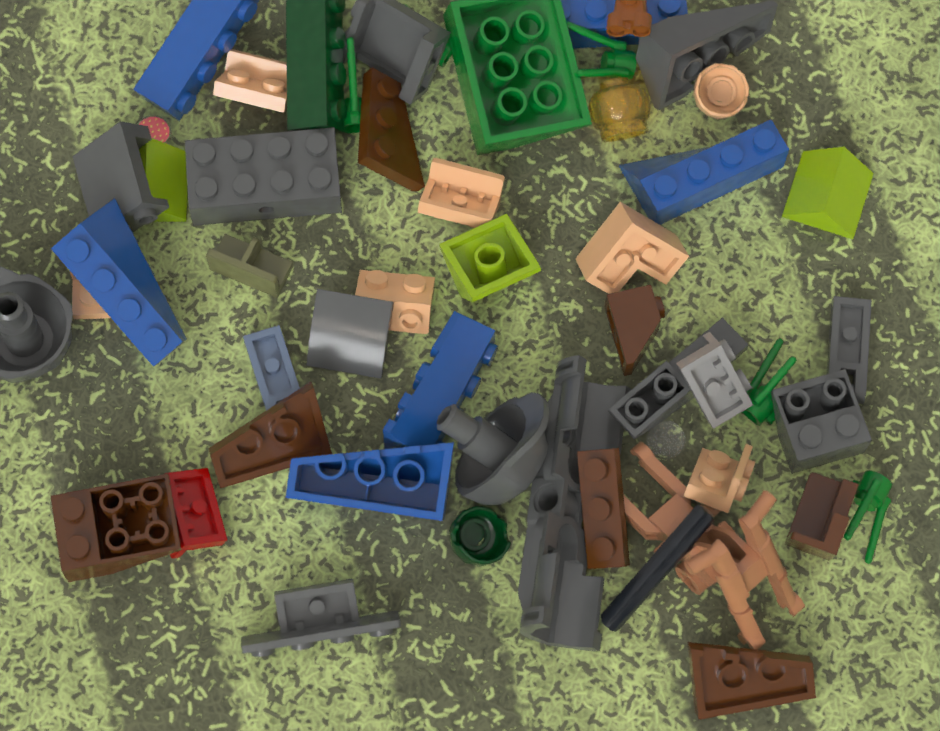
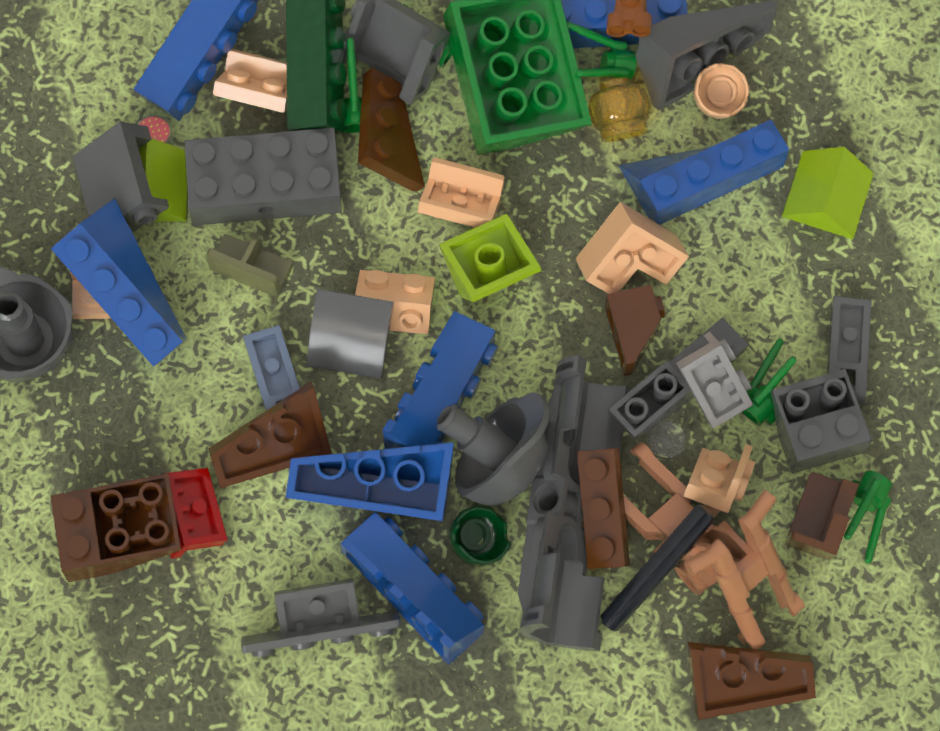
(413, 587): none -> blue wedge

